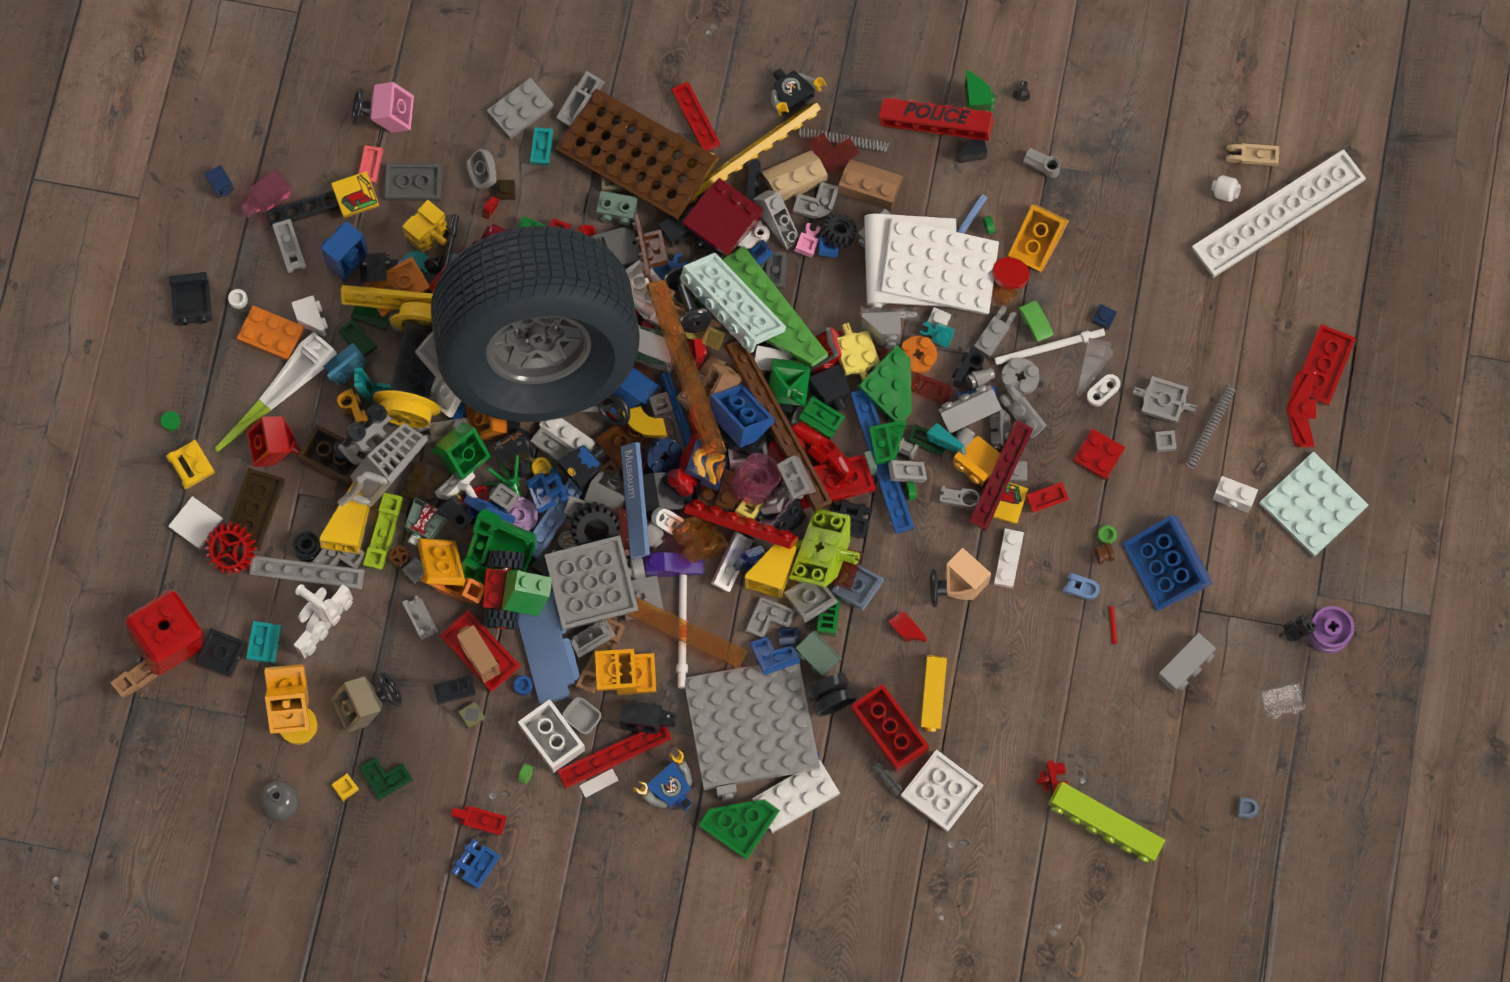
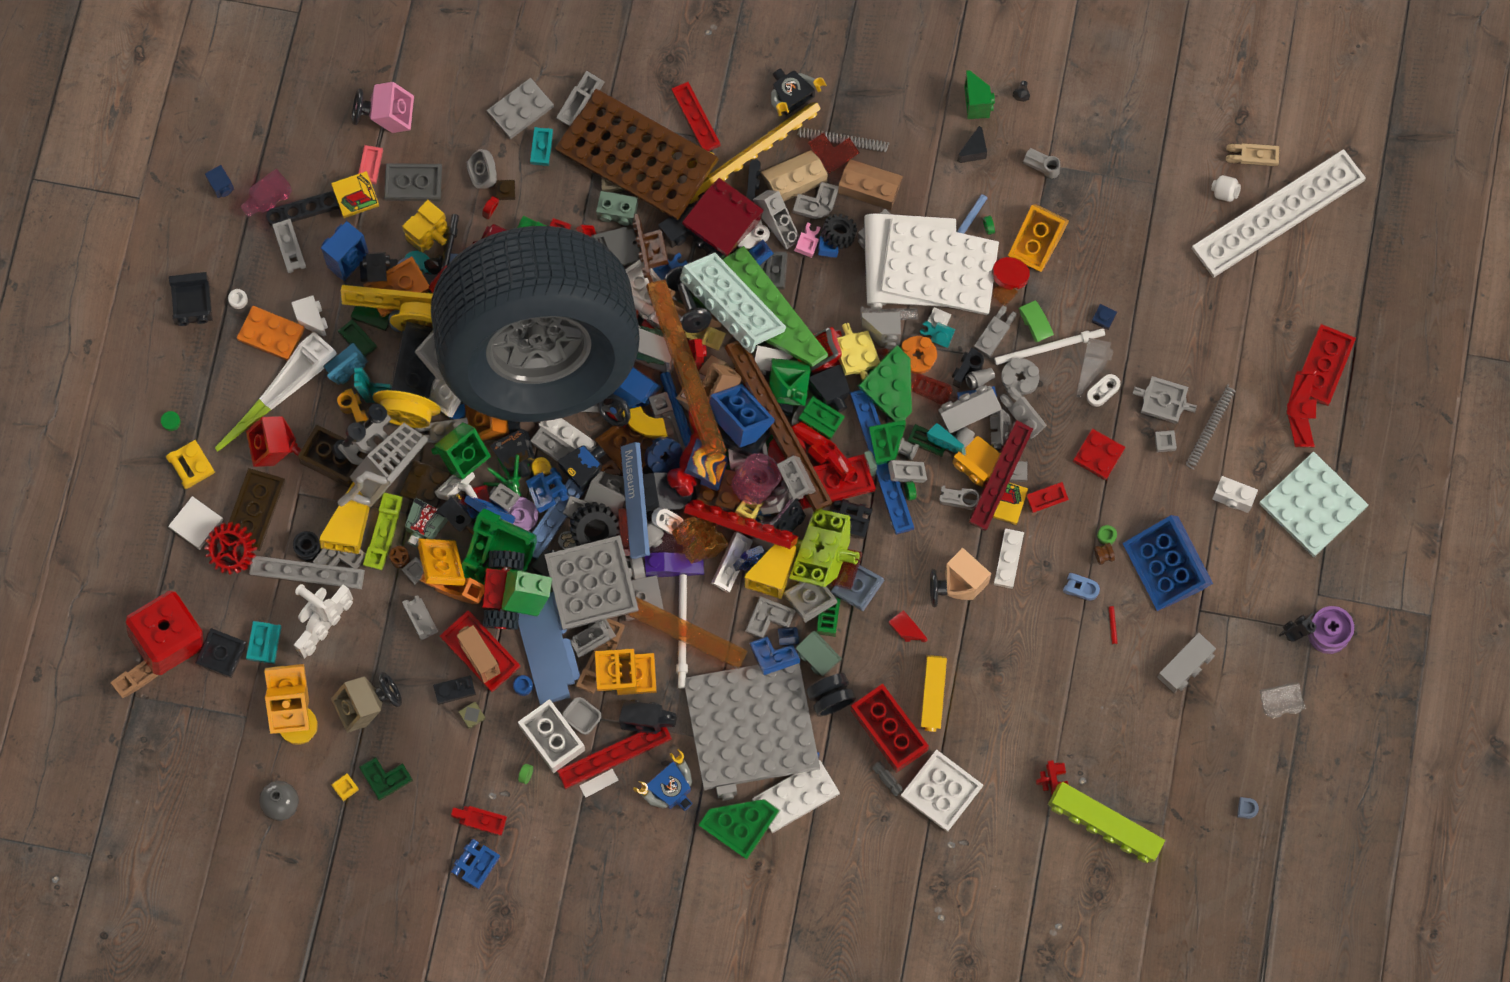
(936, 119): red brick -> none

